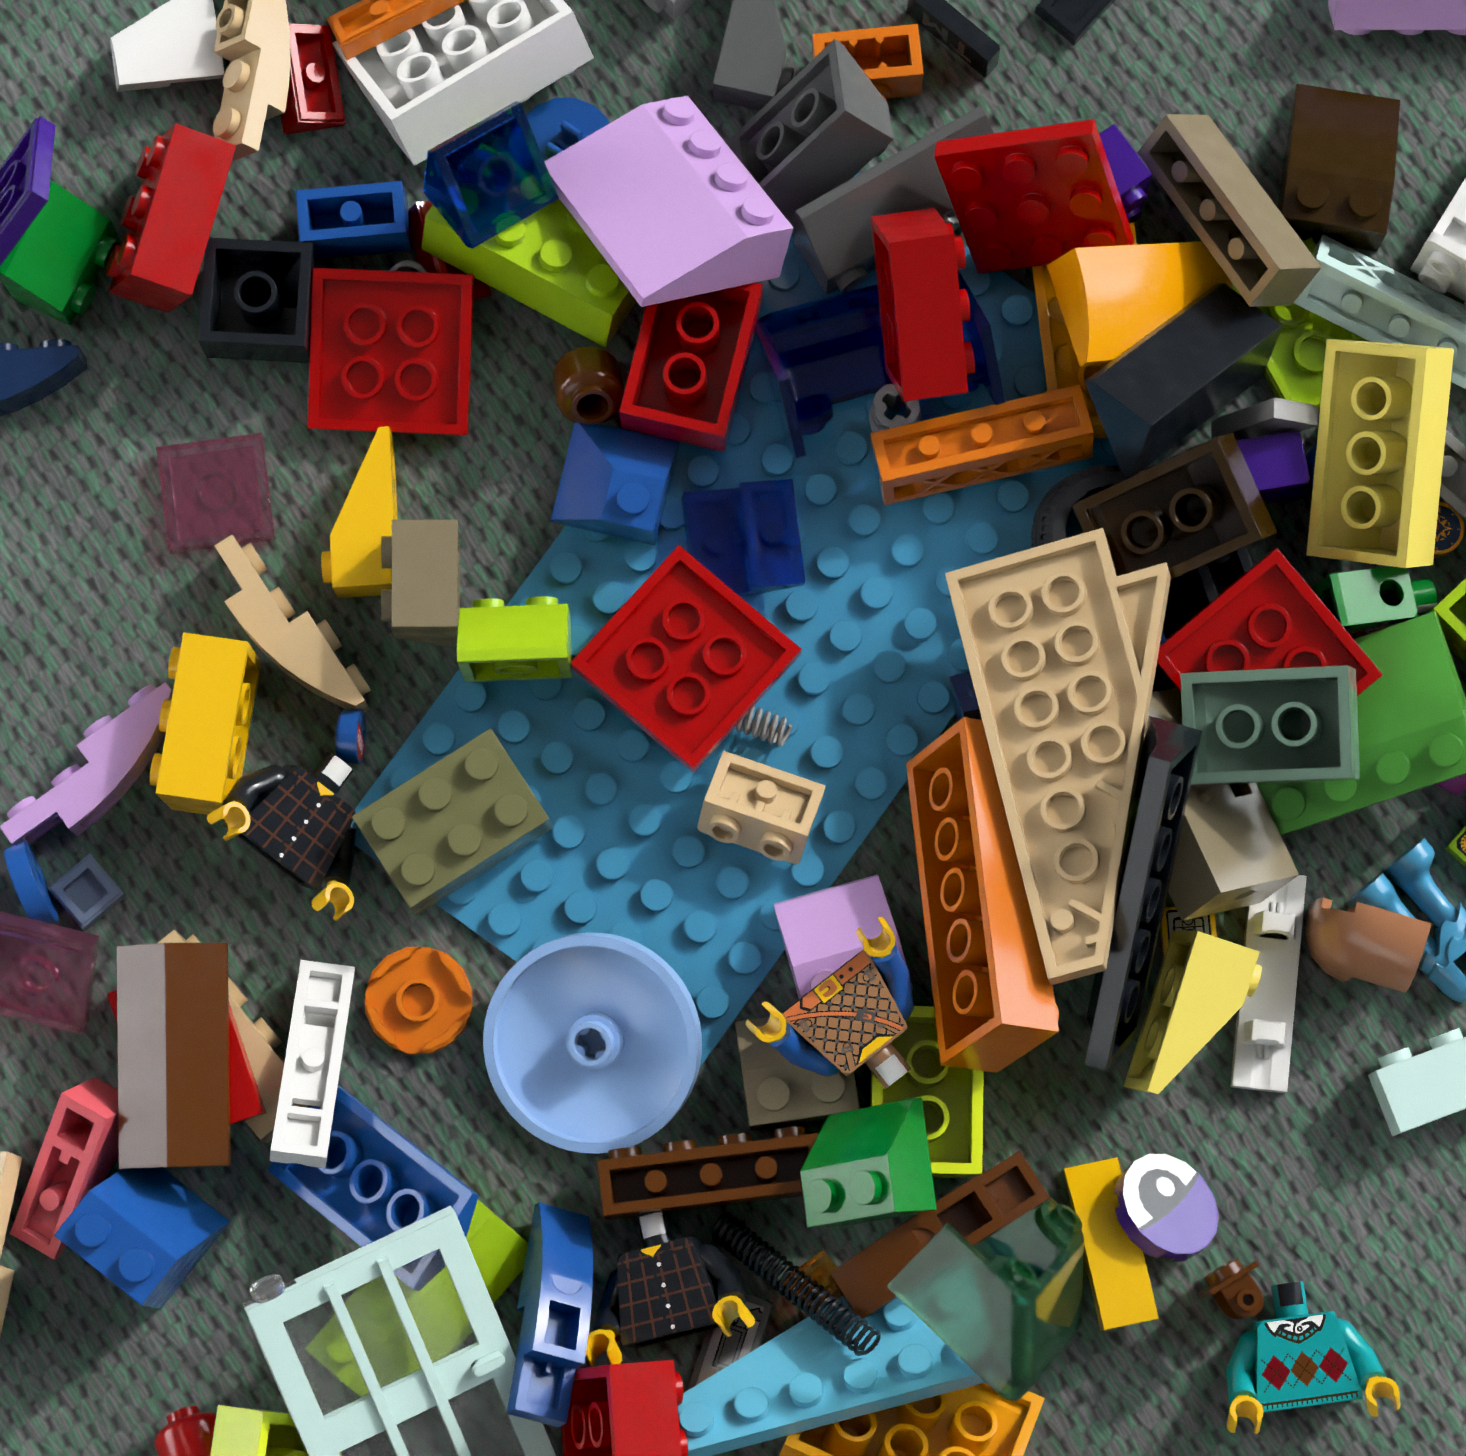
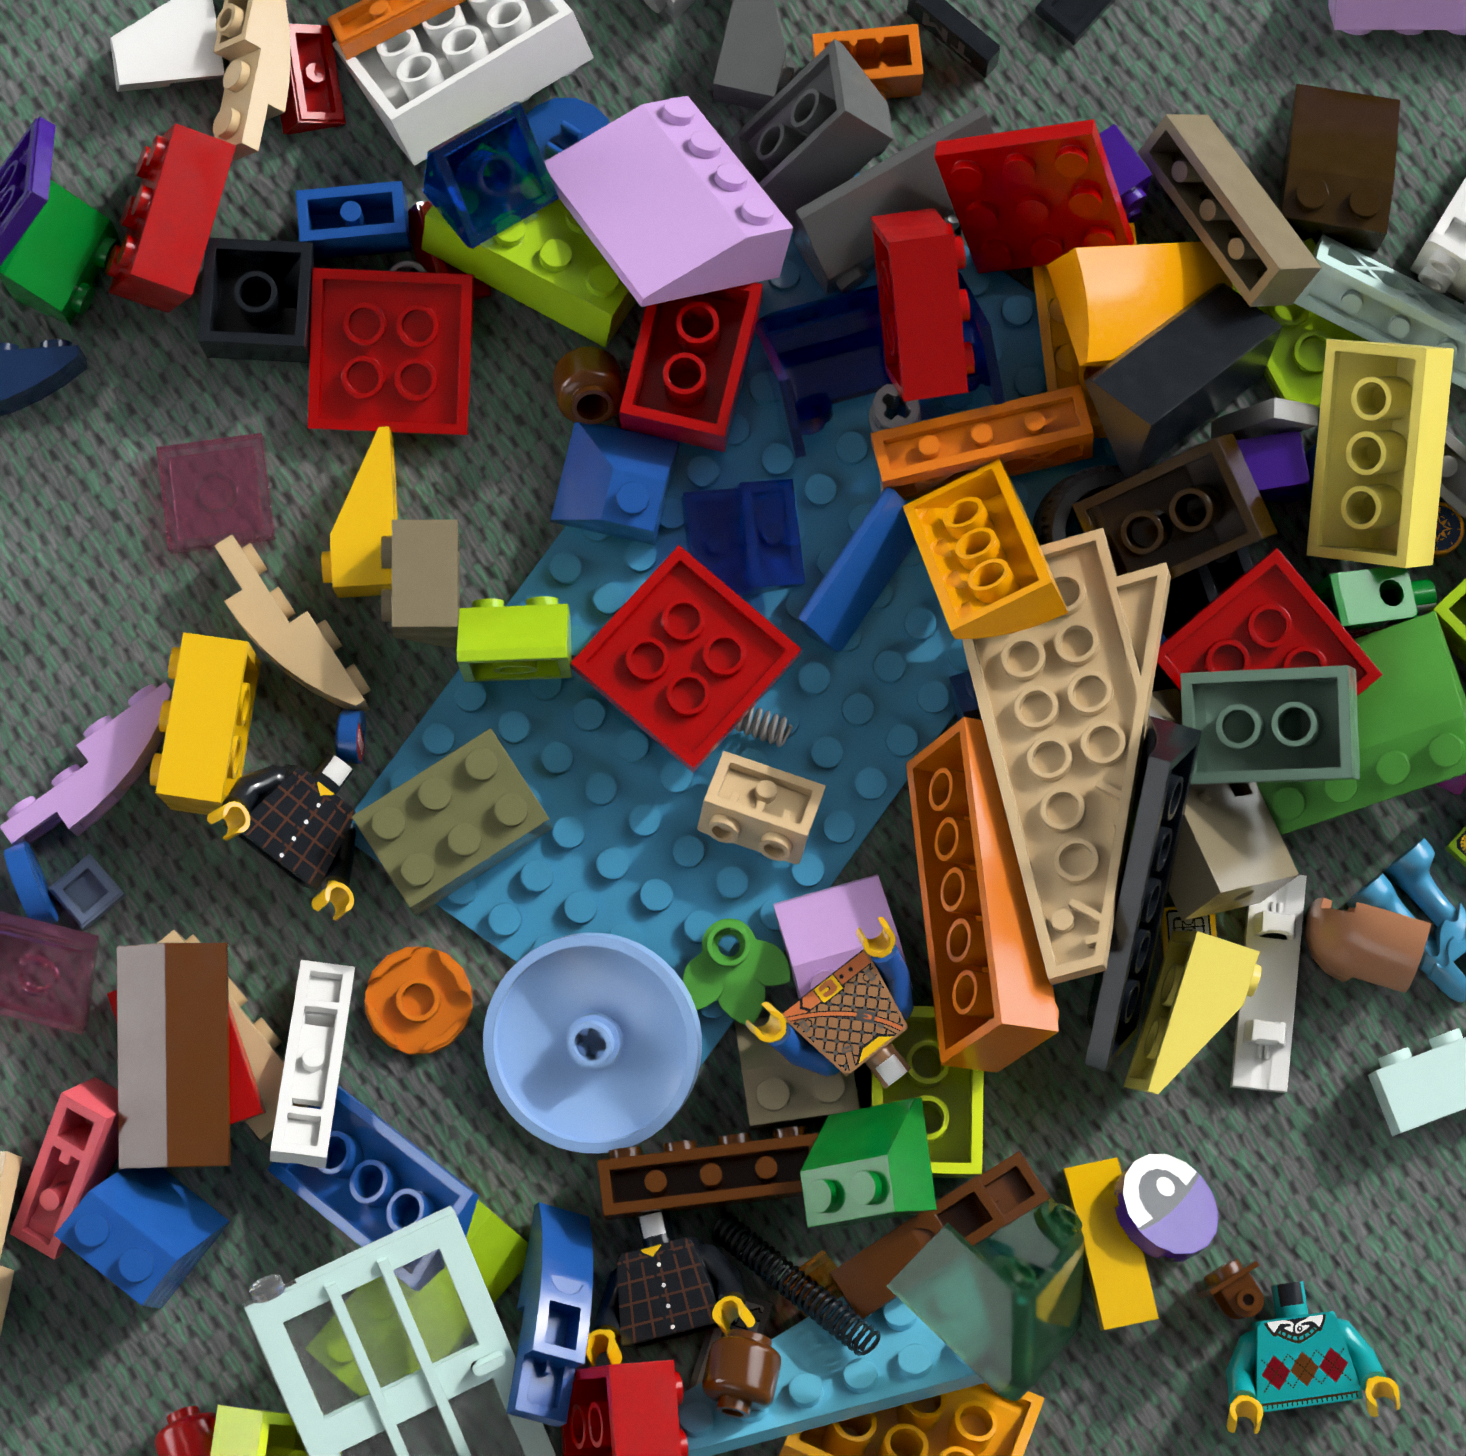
(737, 979): none -> bright green plate
(741, 1373): none -> reddish brown head
(859, 573): none -> blue slope
(984, 556): none -> light orange slope

